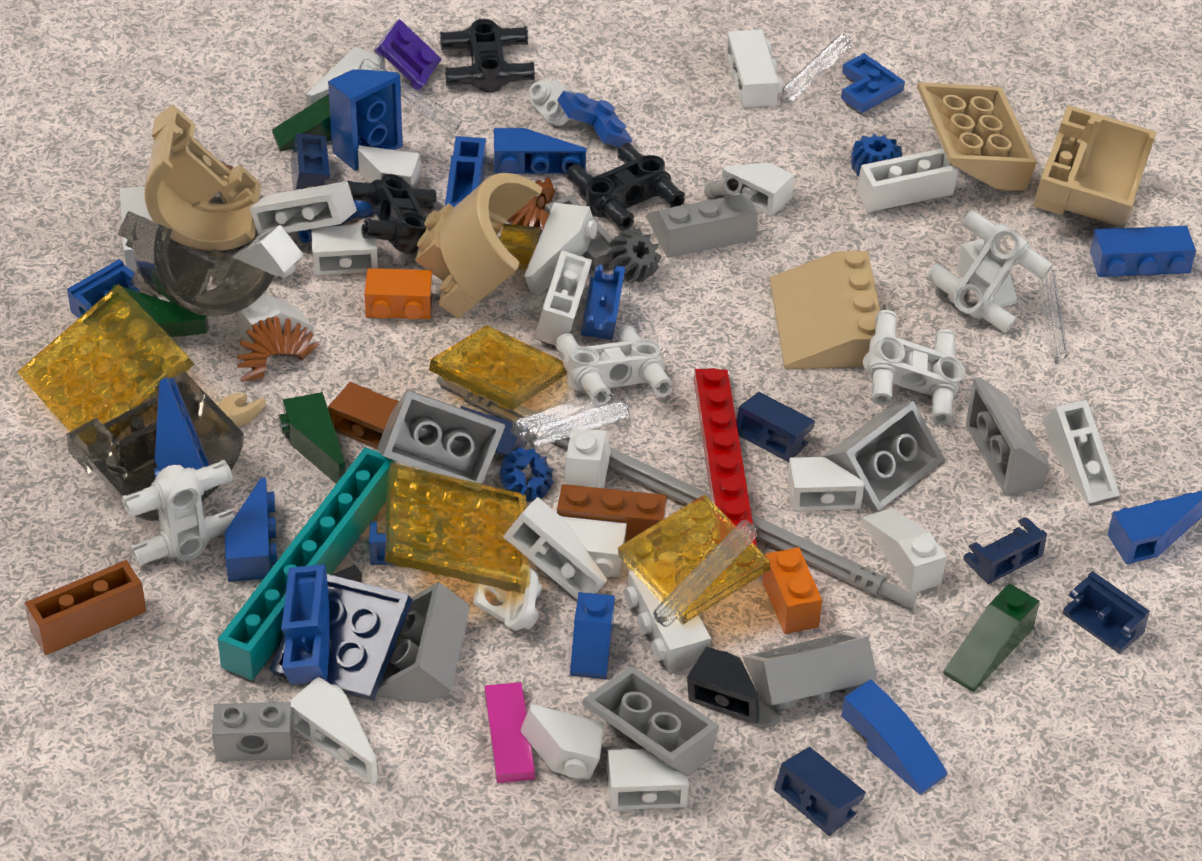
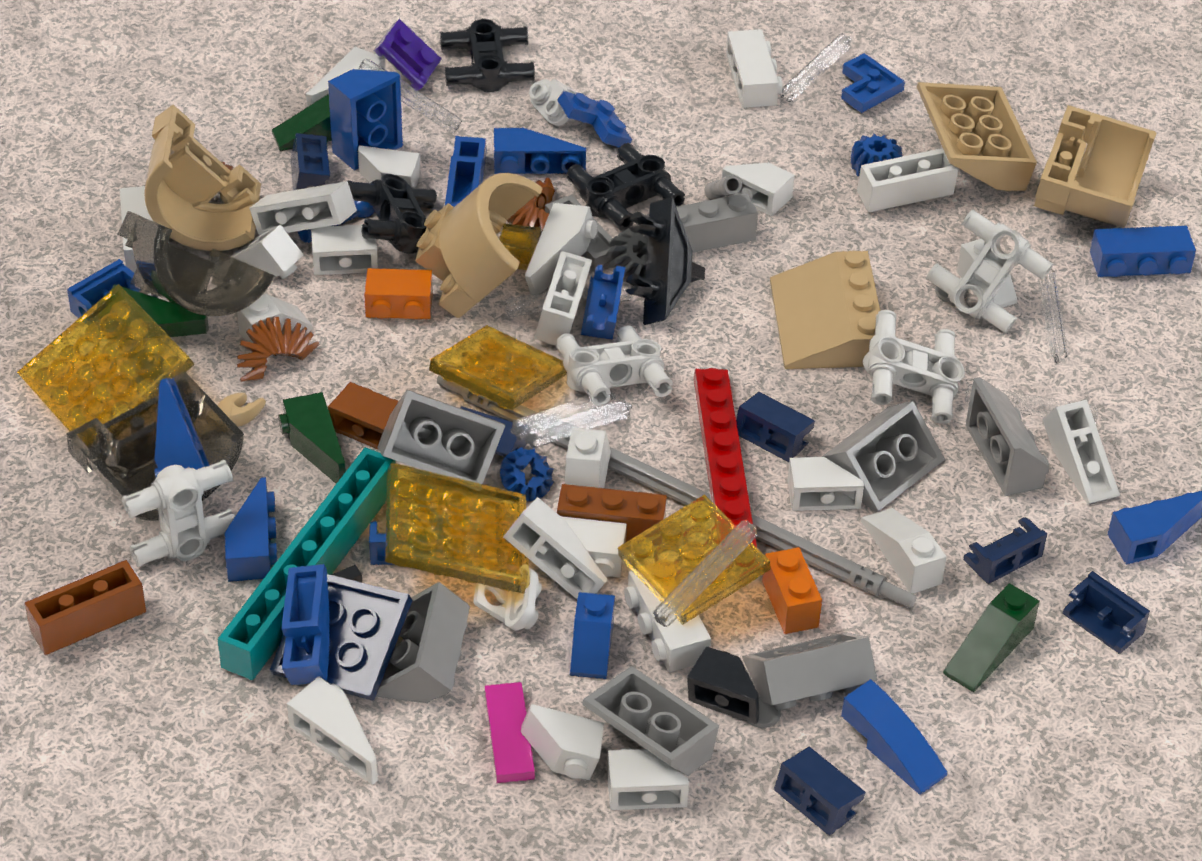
(252, 731): light grey brick -> none
(668, 261): none -> black connector

